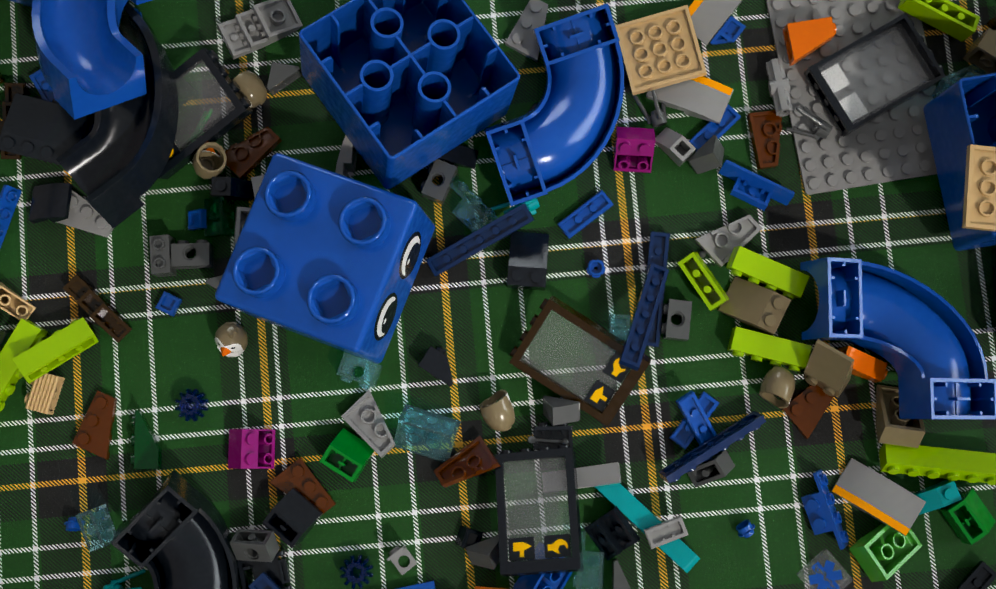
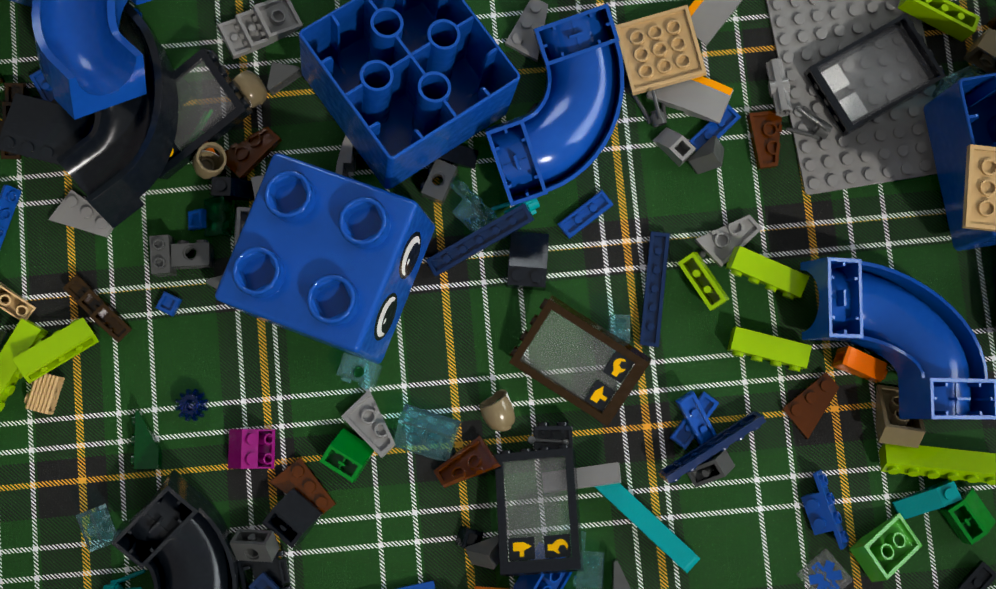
(50, 202): black slope -> none
(72, 524): blue plate -> none
(96, 428): reddish brown wing -> none
(231, 338): dark tan piece -> none
(354, 578): clear blue gear -> none
(396, 553): light grey bracket -> none
(437, 364): black slope -> none
(560, 410): dark grey slope -> none
(595, 273): blue plate -> none
(612, 533): black slope -> none
(634, 149): magenta slope -> none
(643, 317): dark blue plate -> none
(665, 532): light grey plate -> none
(683, 311): dark grey brick -> none
(729, 32): blue slope -> none
(745, 529): blue plate -> none
(753, 187): blue bracket -> none
(755, 305): dark tan slope -> none
(778, 382): dark tan piece -> none
(806, 37): orange slope -> none
(828, 369): dark tan slope -> none
(878, 496): light grey slope -> none

